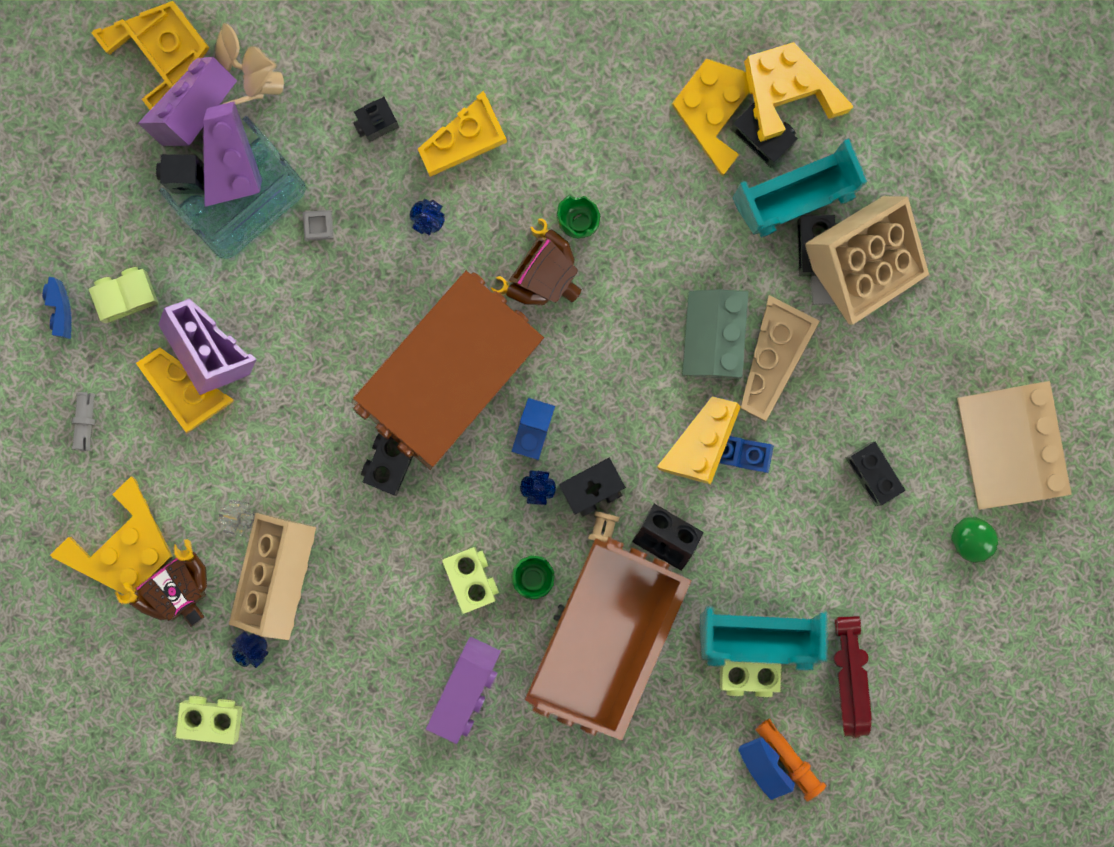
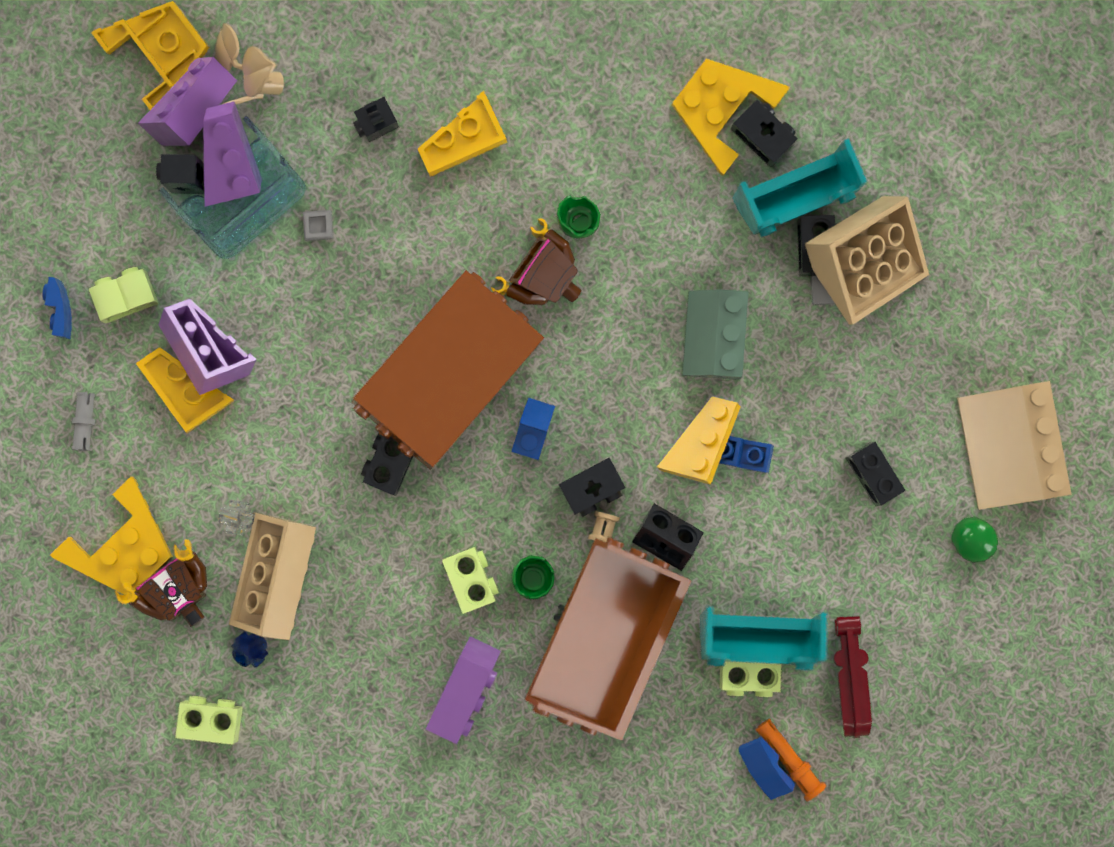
(427, 216): clear blue gear -> none
(538, 487): clear blue gear -> none
(778, 350): tan wing -> none
(786, 76): yellow wing -> none

